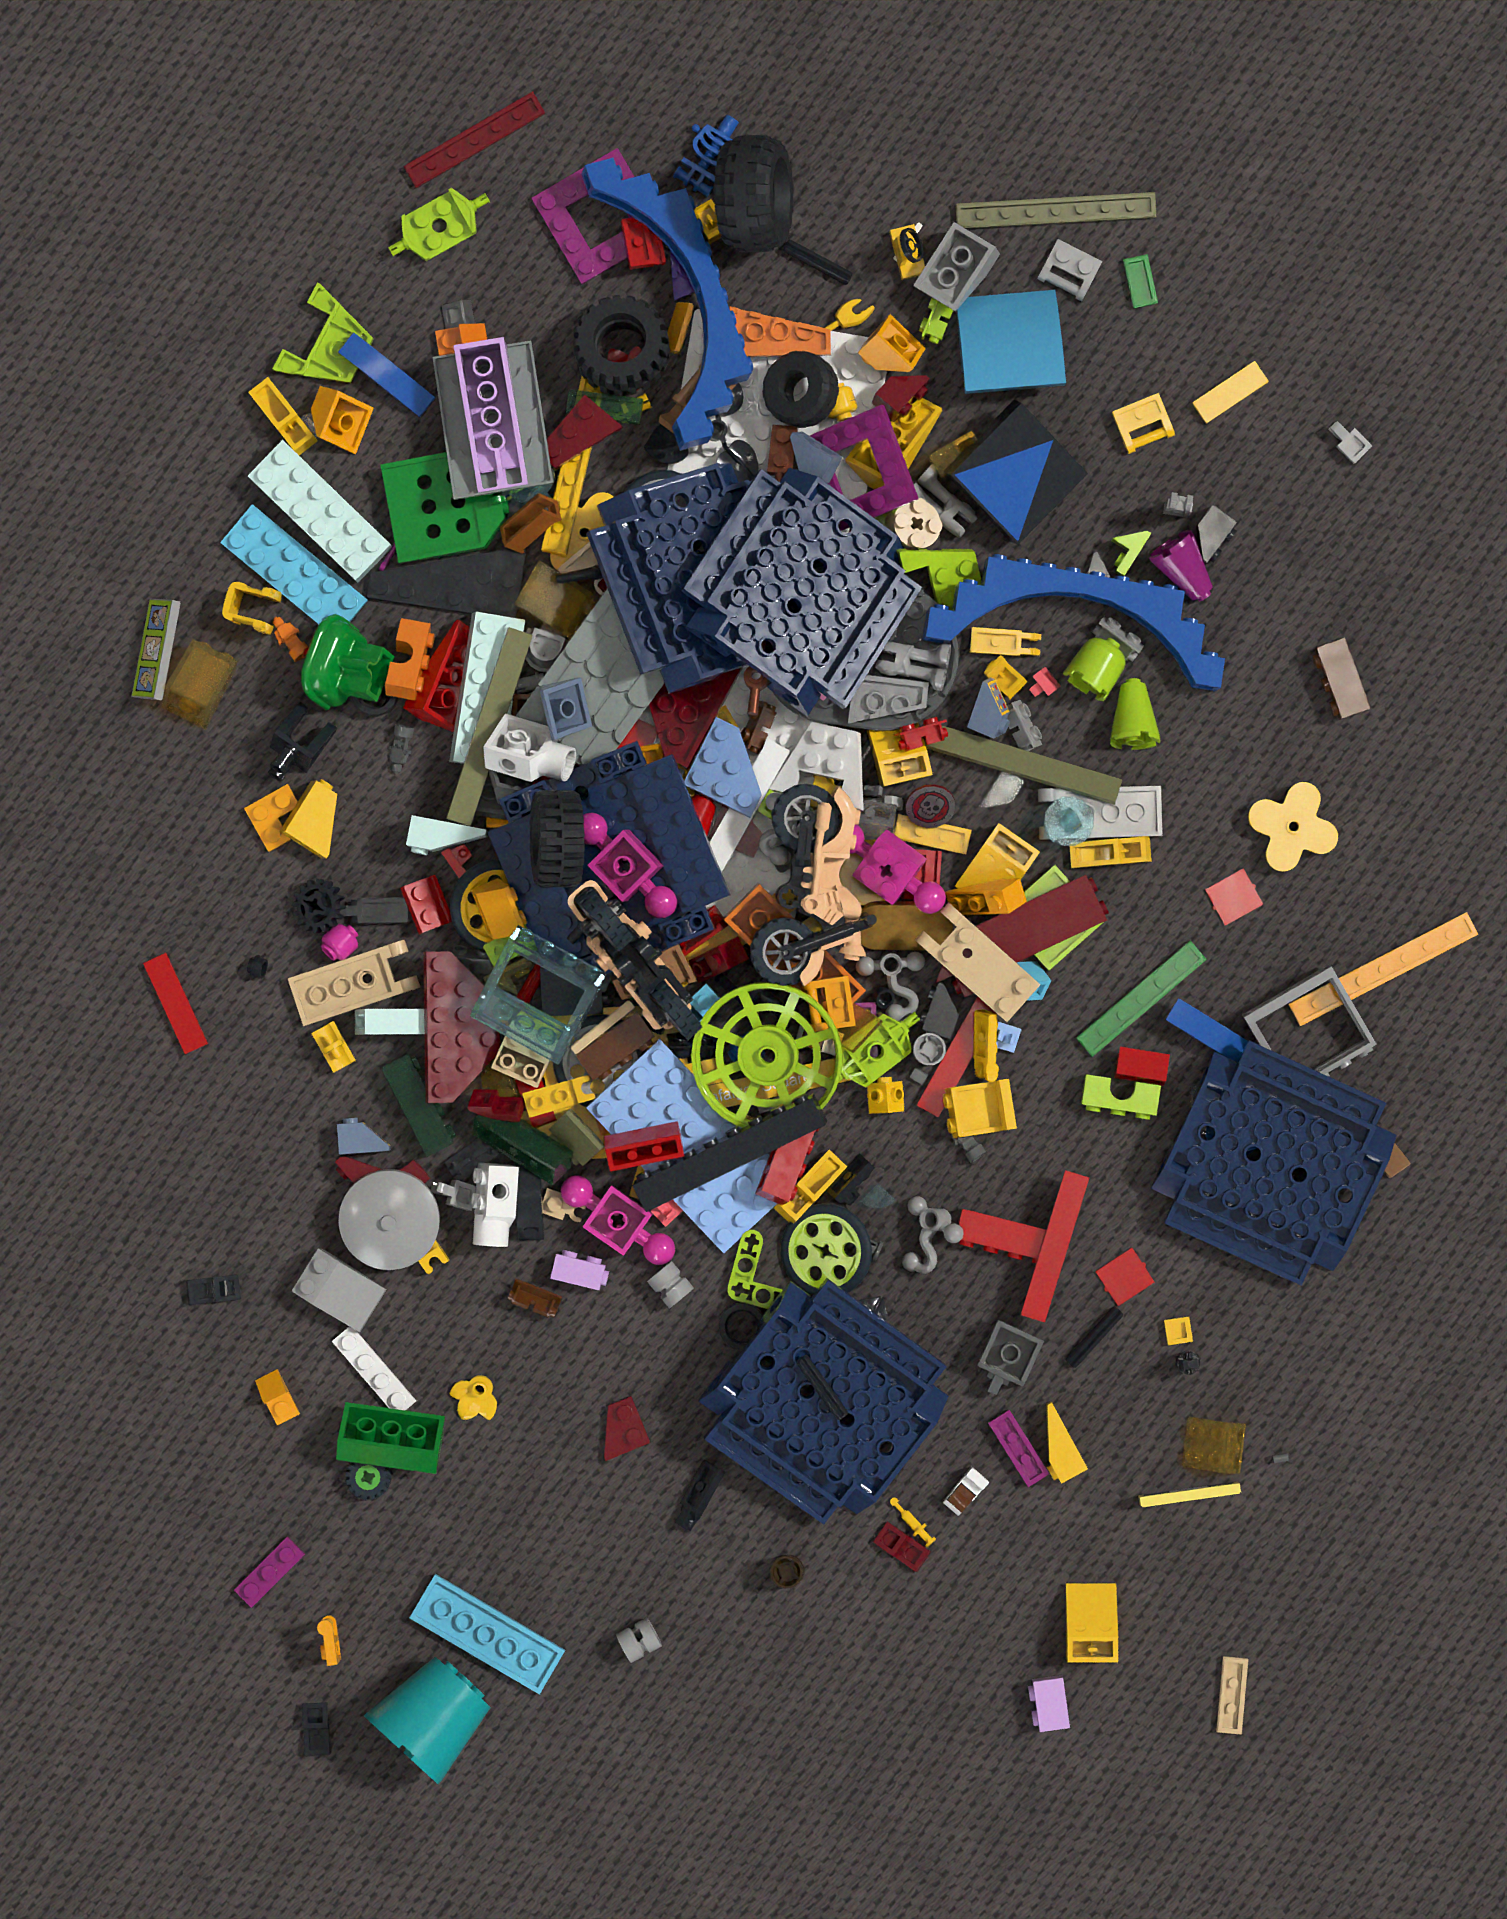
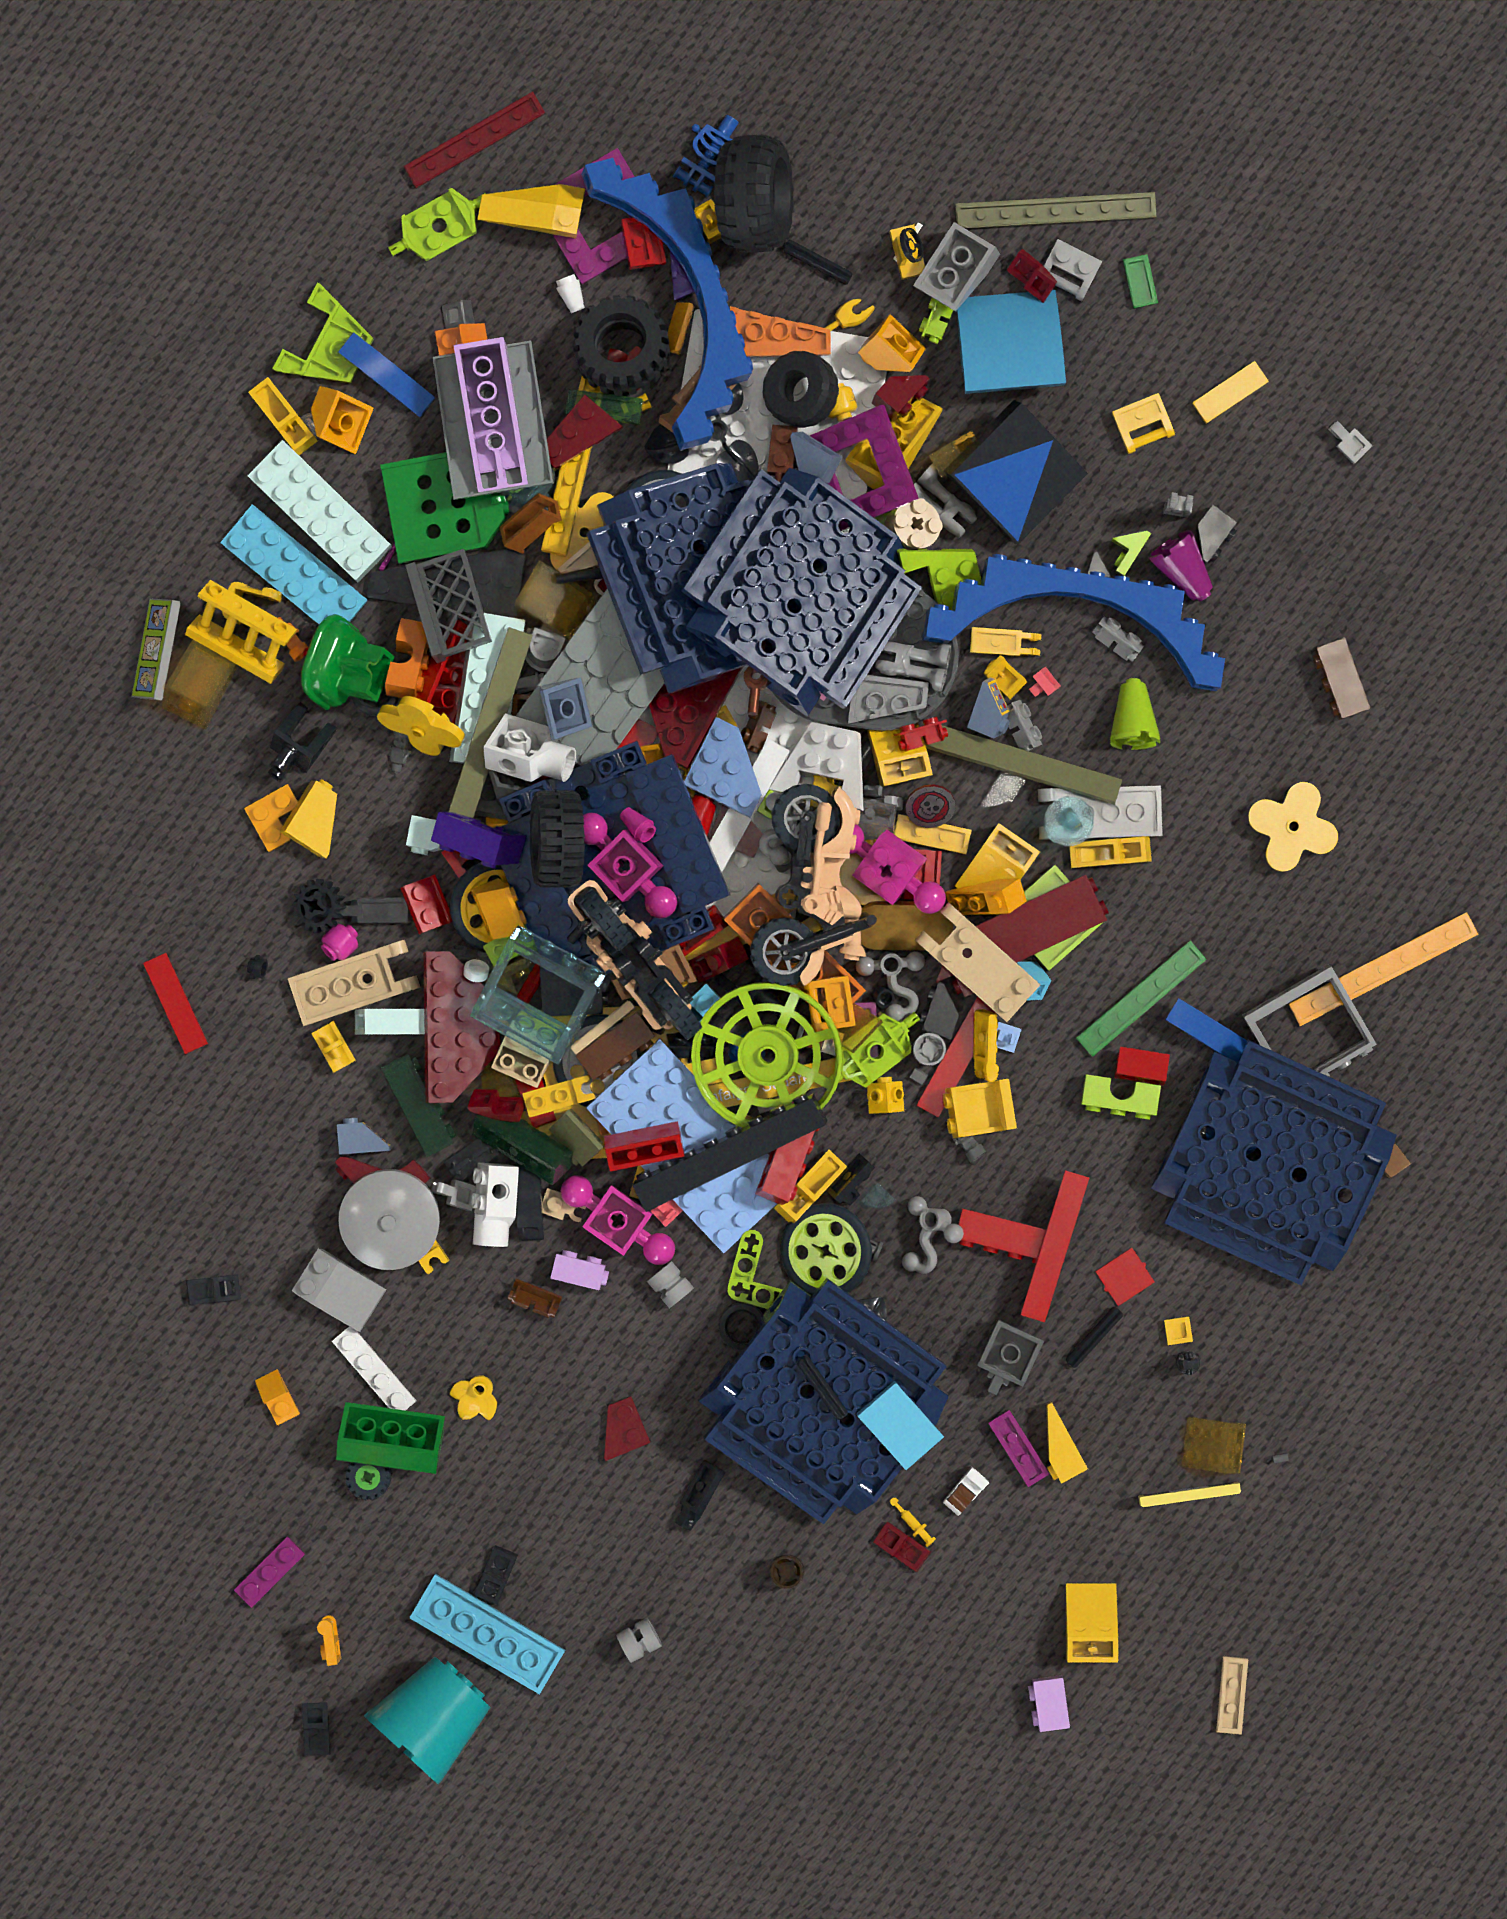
(233, 647): none -> yellow fence
(421, 724): none -> yellow plant
(428, 612): none -> dark grey fence
(476, 970): none -> white tile
(477, 840): none -> dark purple wedge
(496, 1574): none -> black slope
(541, 209): none -> yellow wedge
(571, 293): none -> white cone
(638, 825): none -> dark pink cone
(900, 1425): none -> medium azure tile
(1033, 274): none -> dark red slope
(1096, 667): lime cylinder -> none
(1234, 897): piece -> none

